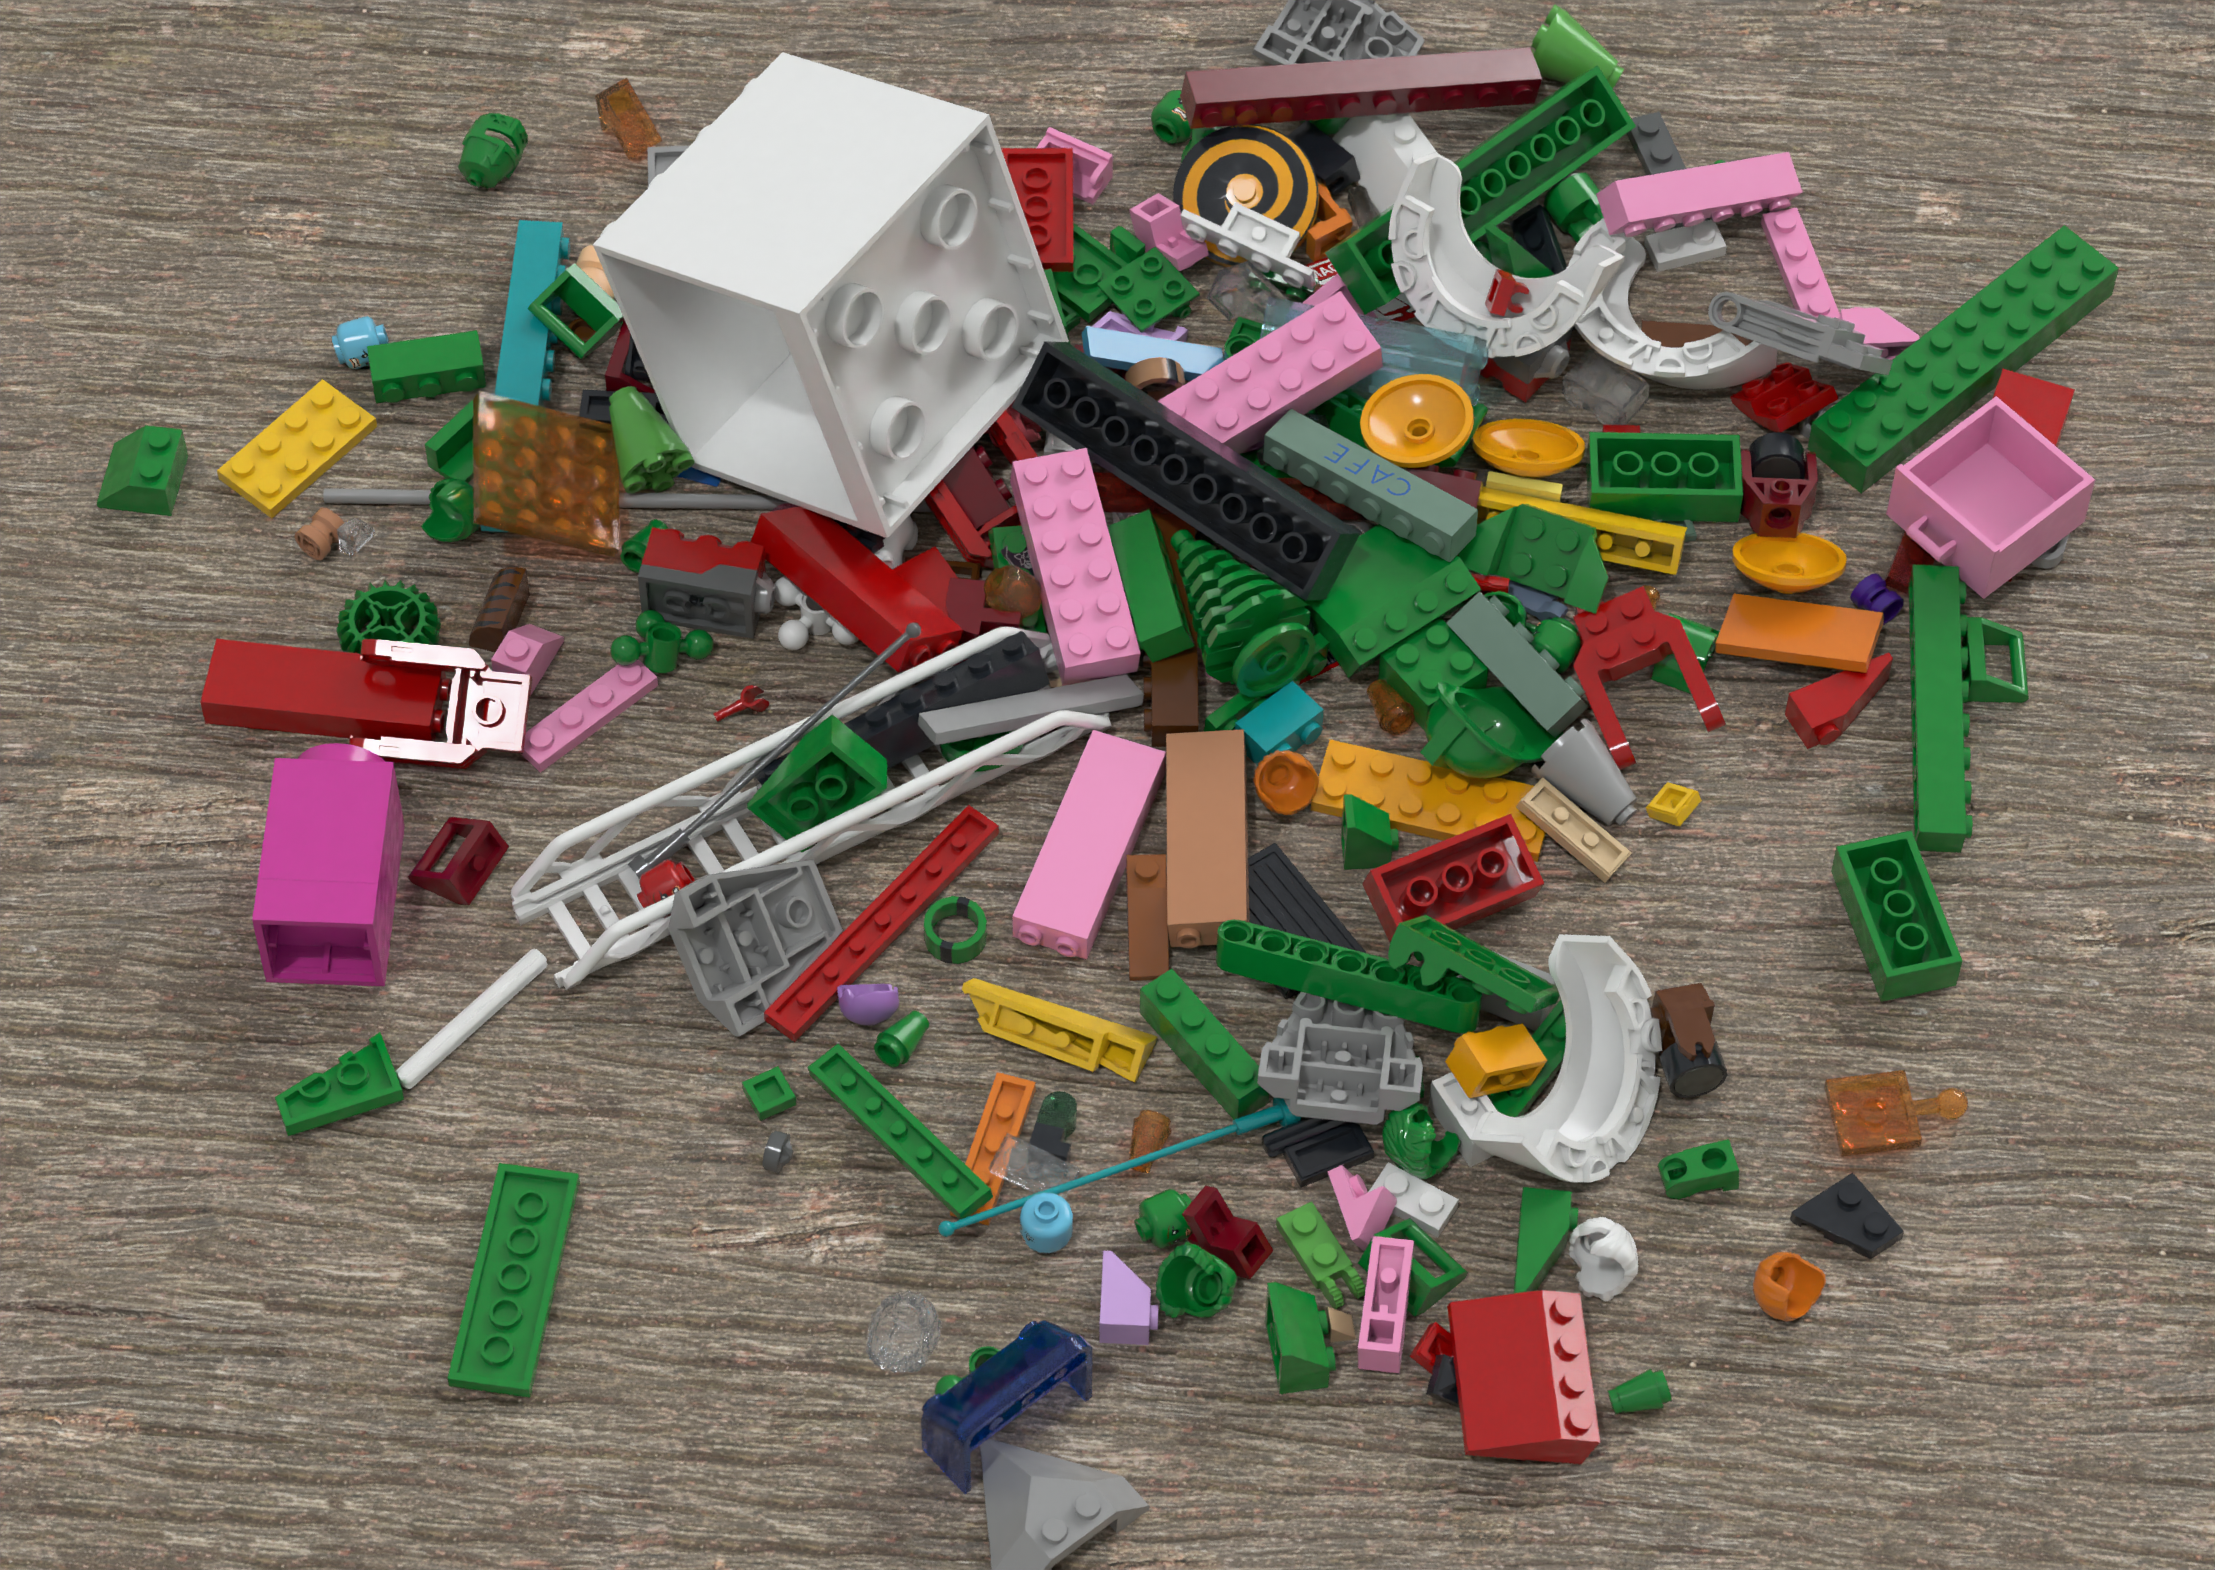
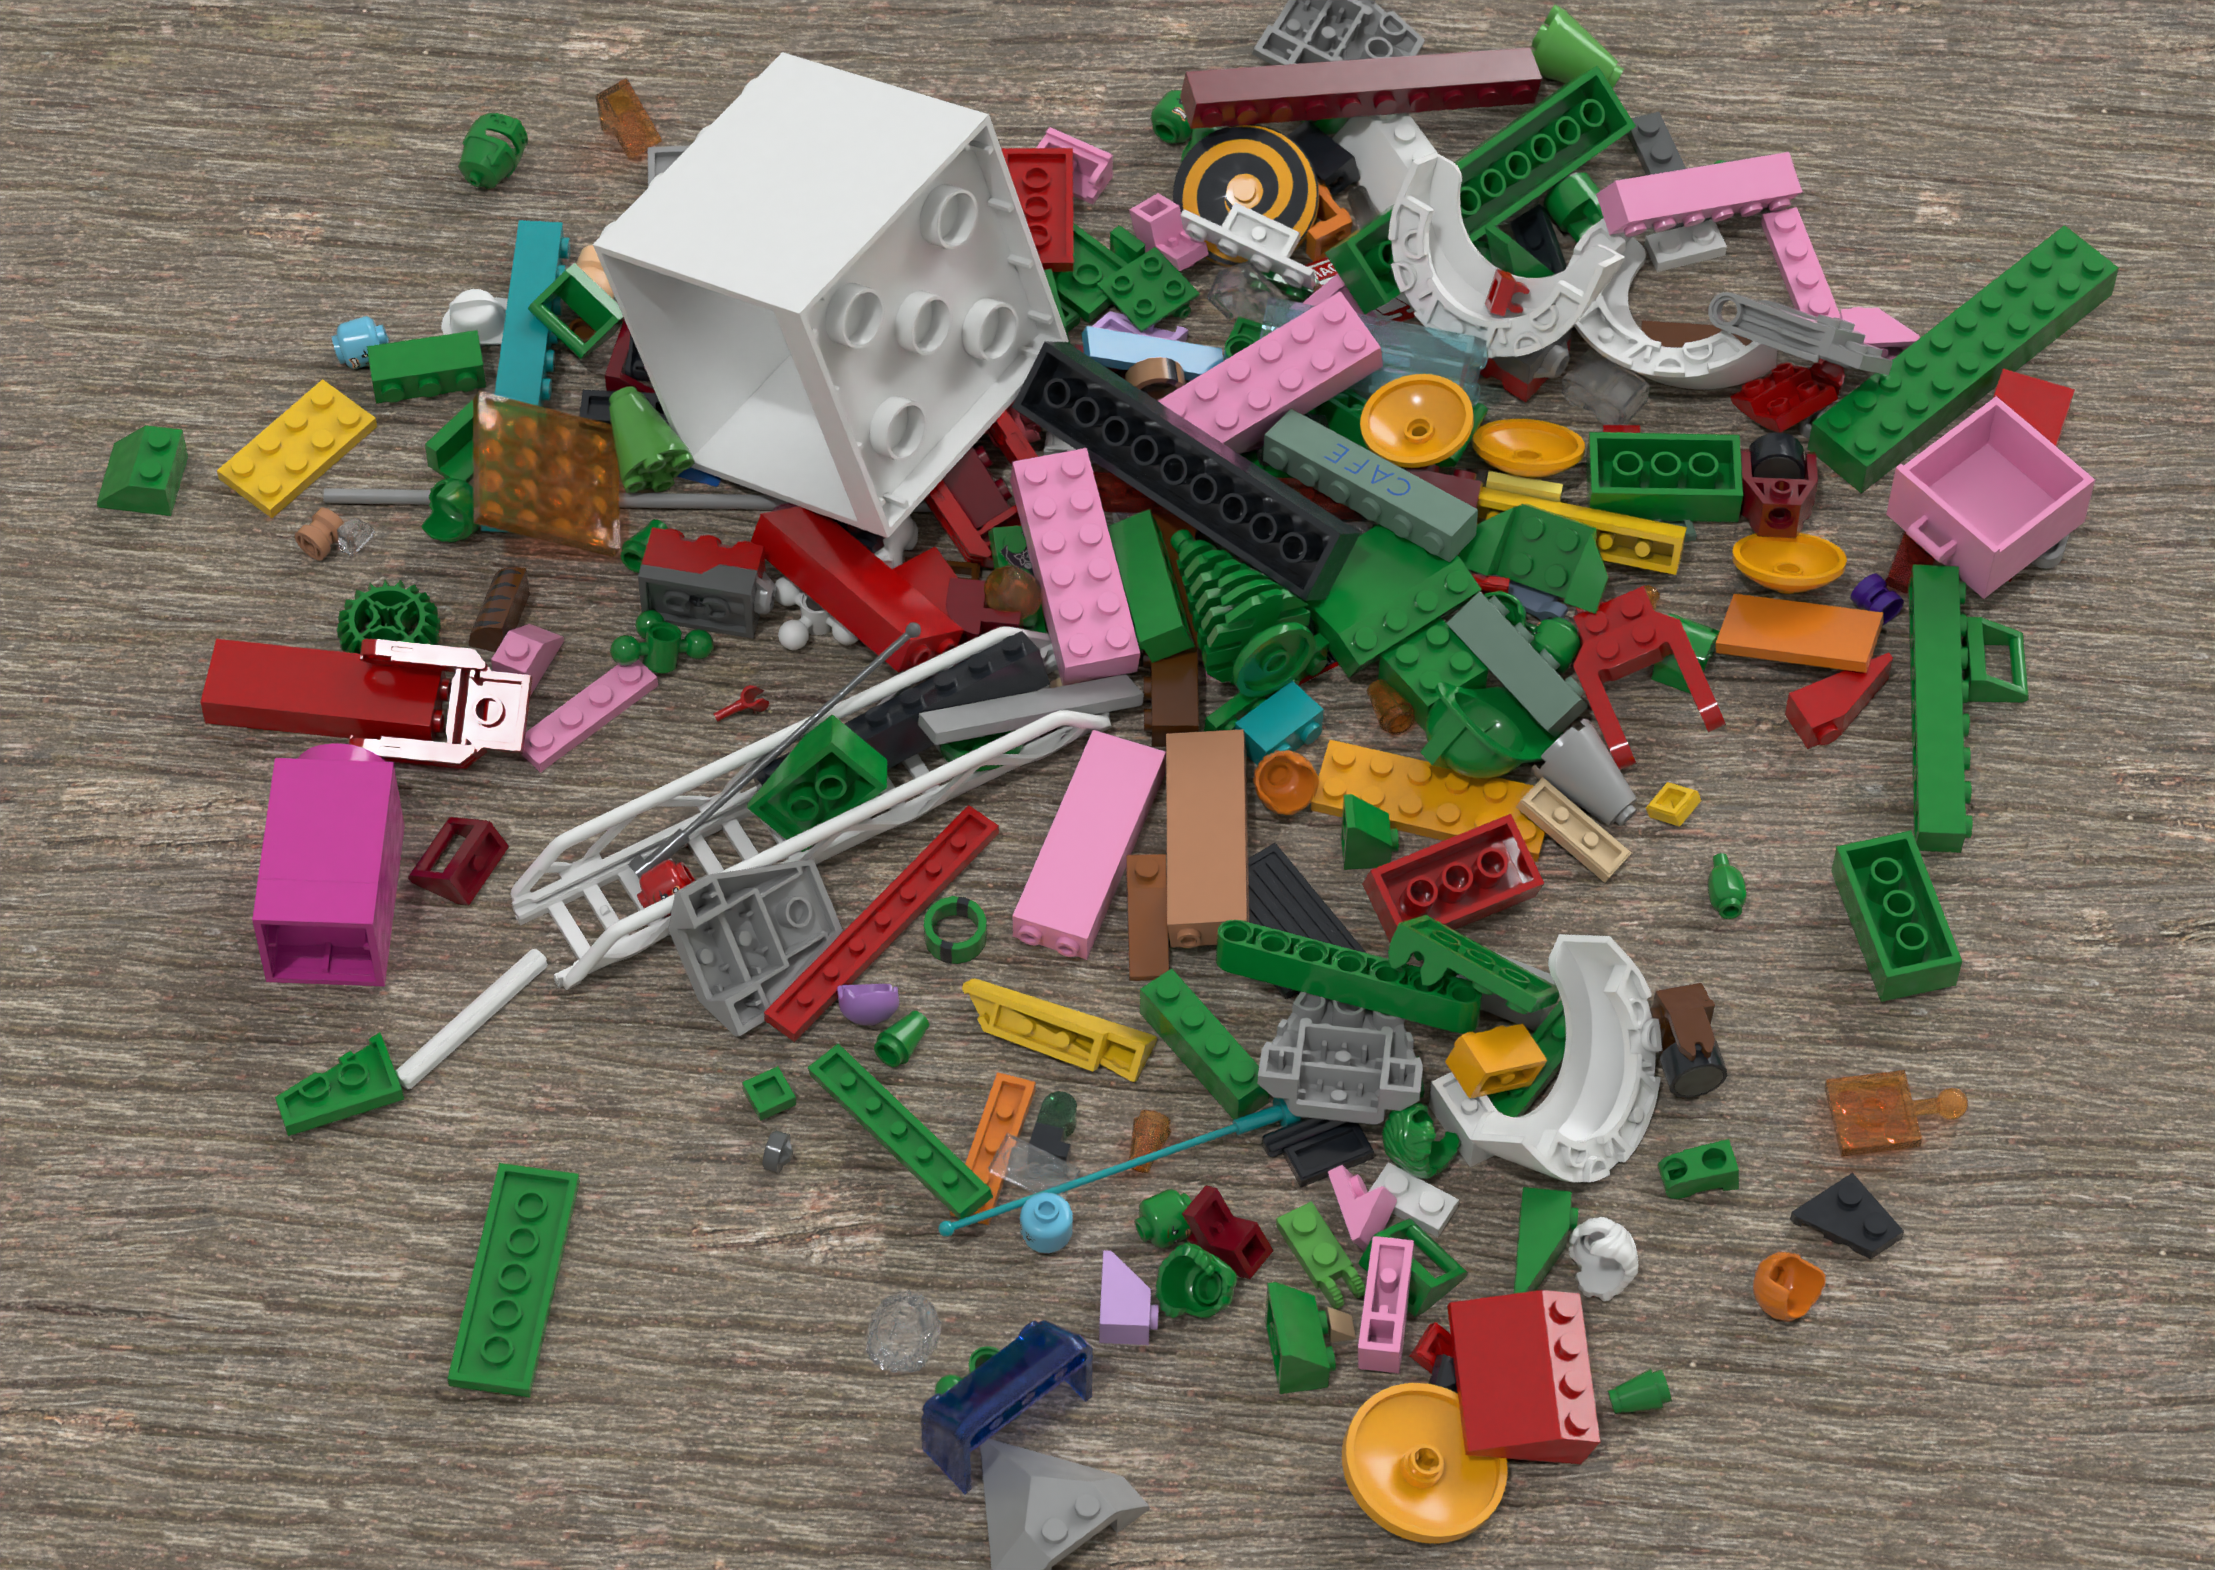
(477, 311): none -> white piece
(1412, 1469): none -> light orange dish
(1726, 888): none -> green plant
(1828, 373): none -> red tile

